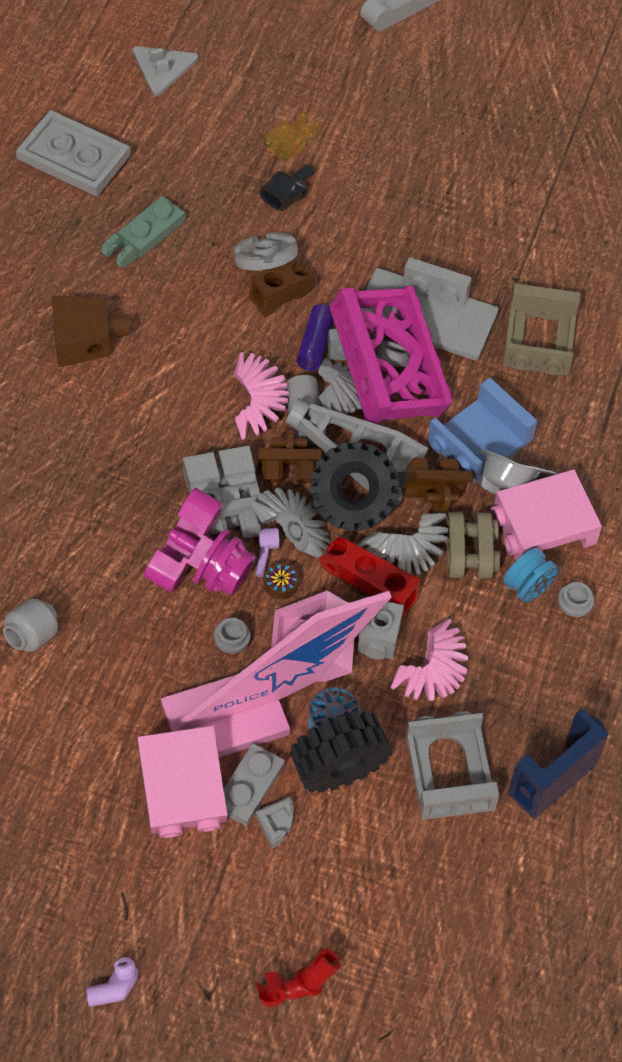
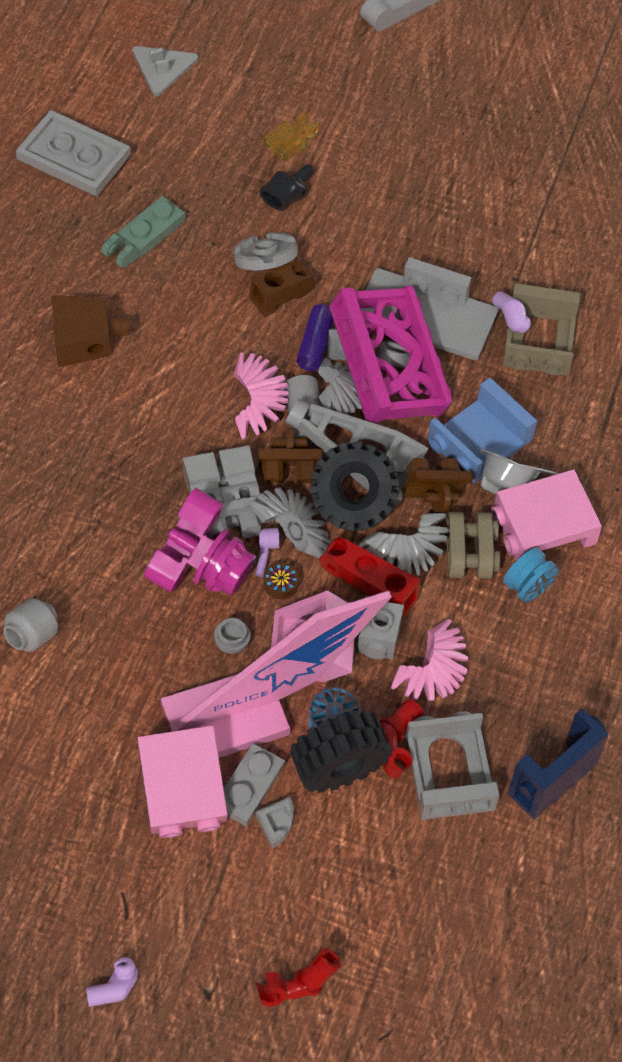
(394, 728): none -> red piece
(513, 312): none -> lavender arm
(576, 599): light grey plate -> none

